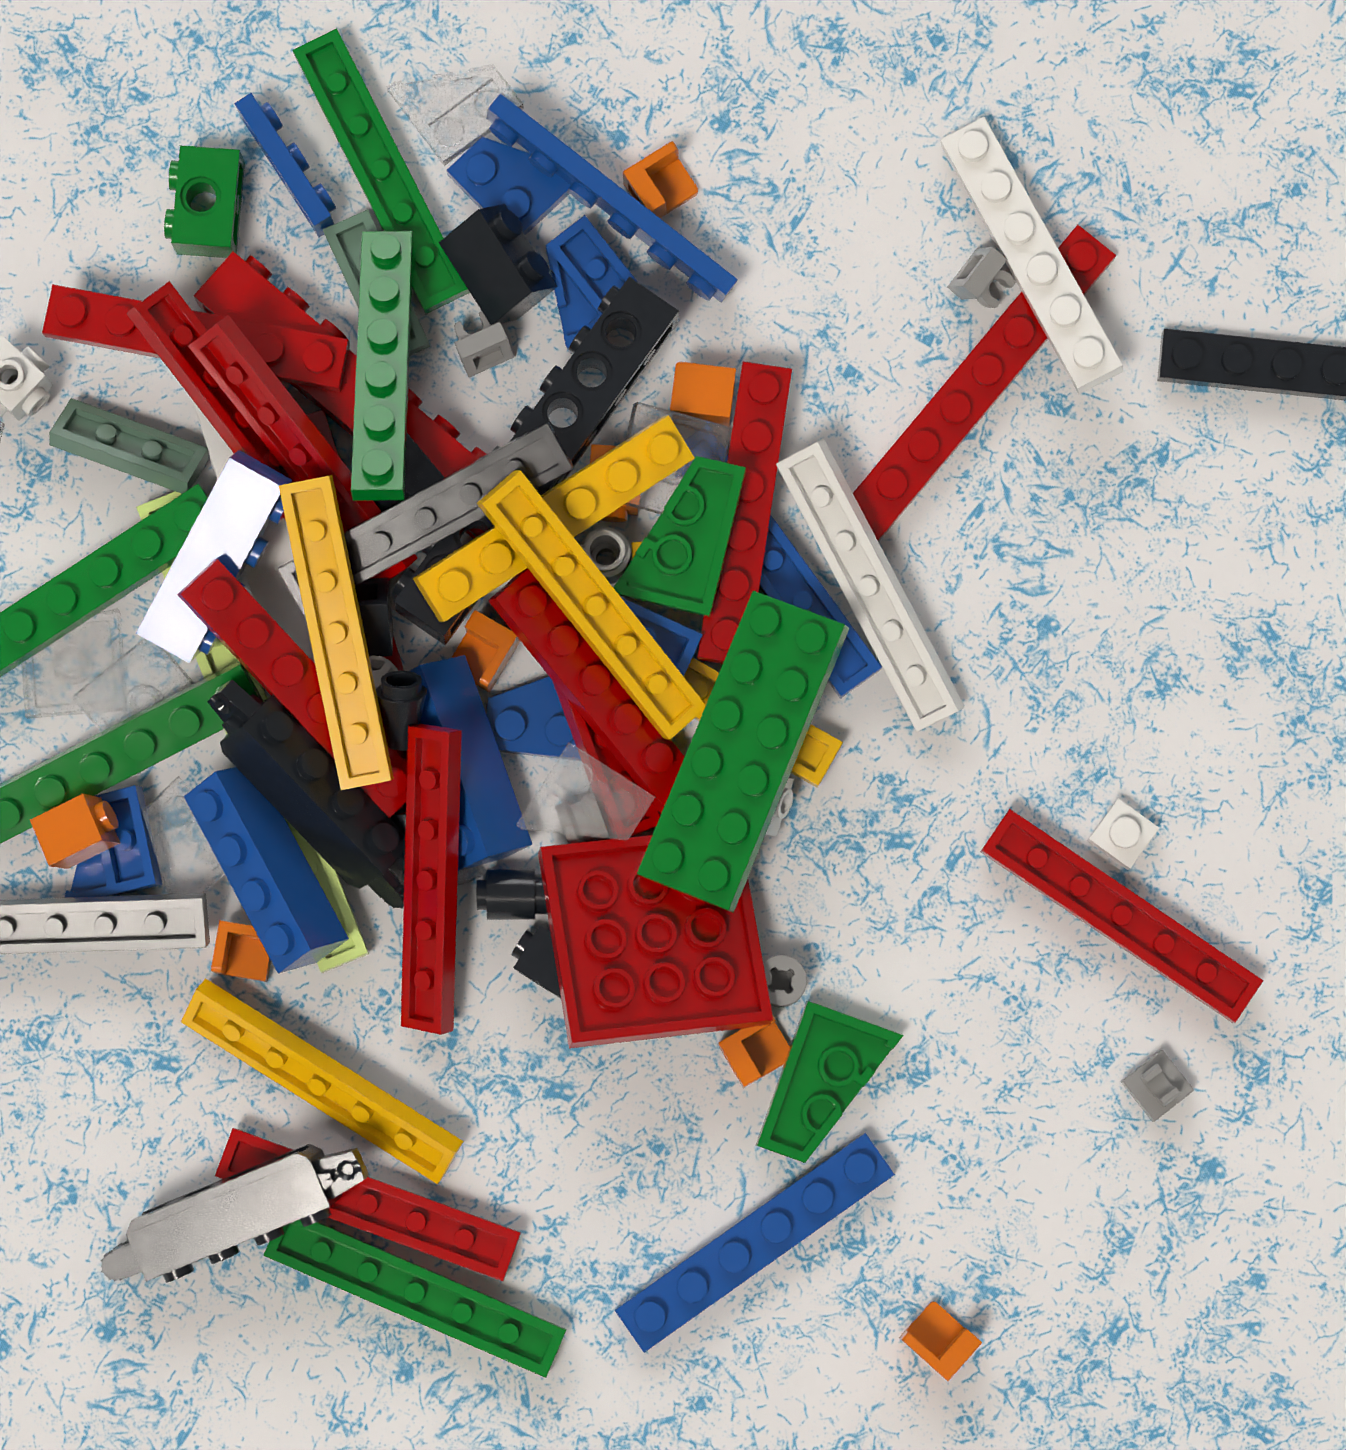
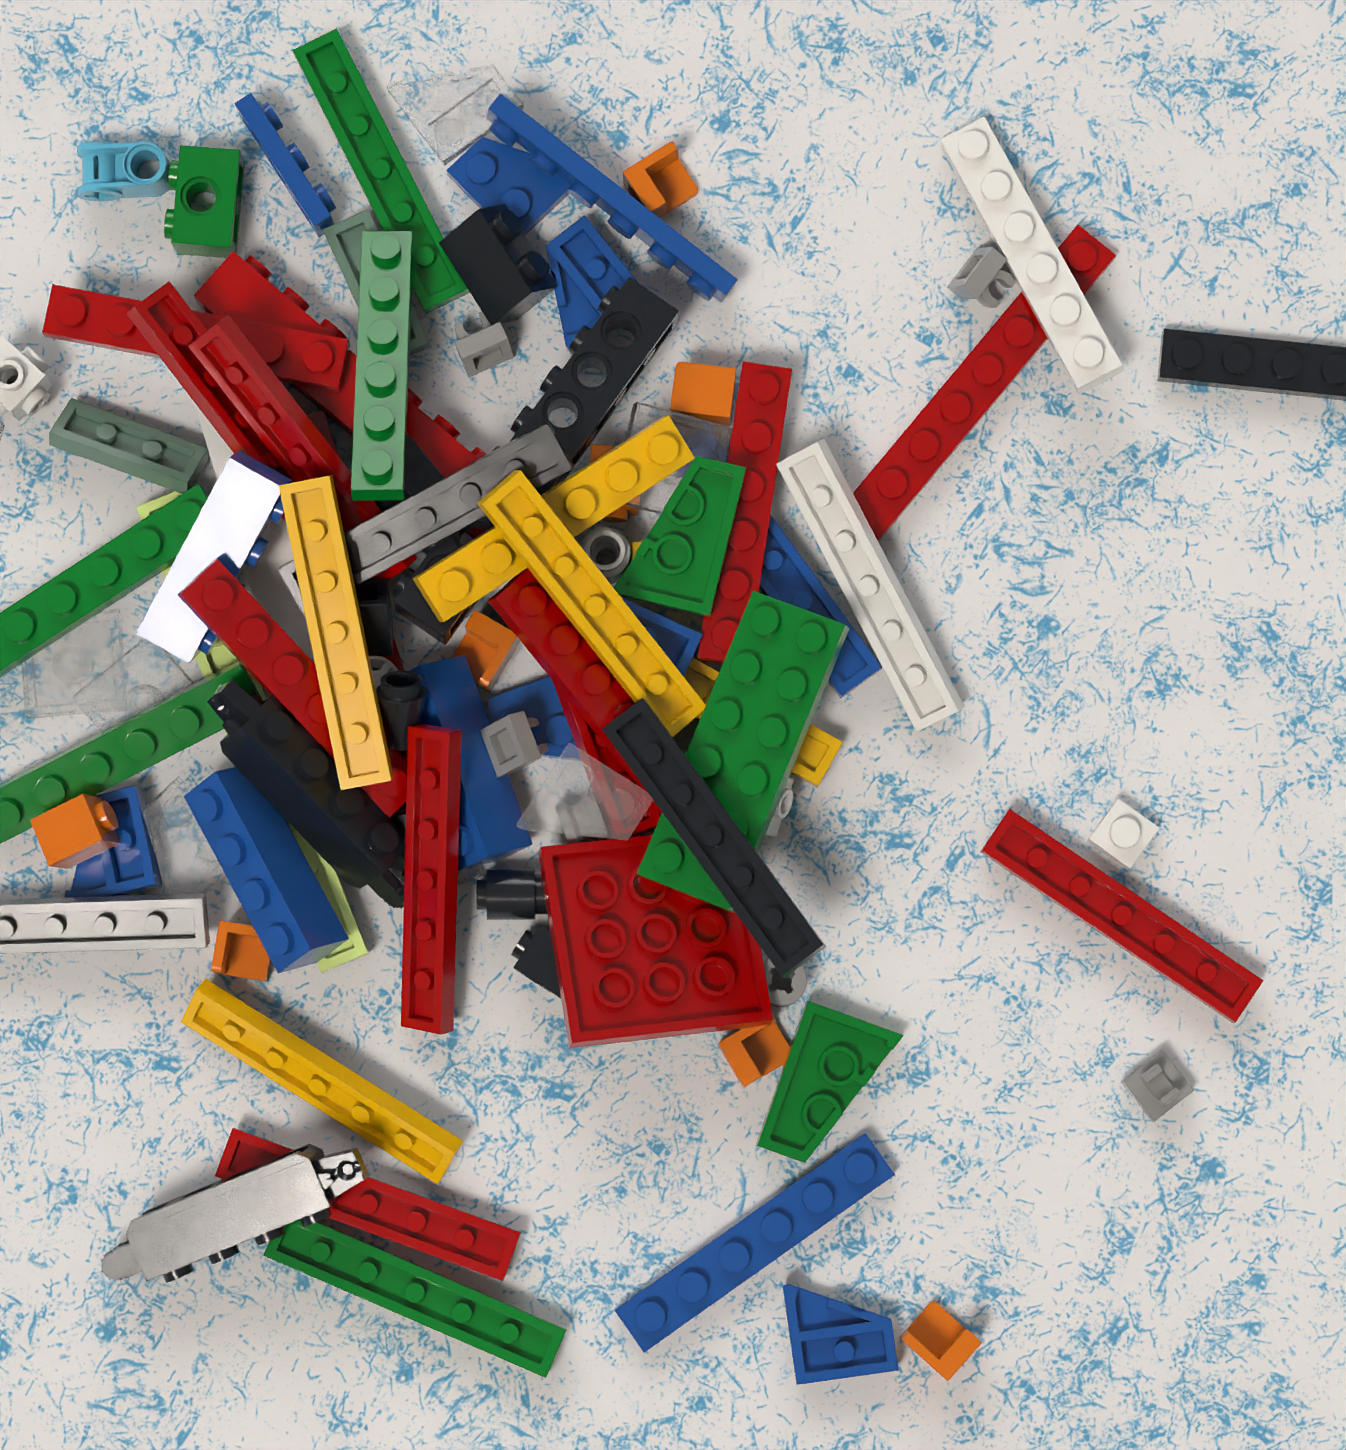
(113, 169): none -> medium azure piece
(512, 743): none -> light grey tile
(714, 838): none -> black plate
(836, 1338): none -> blue wing

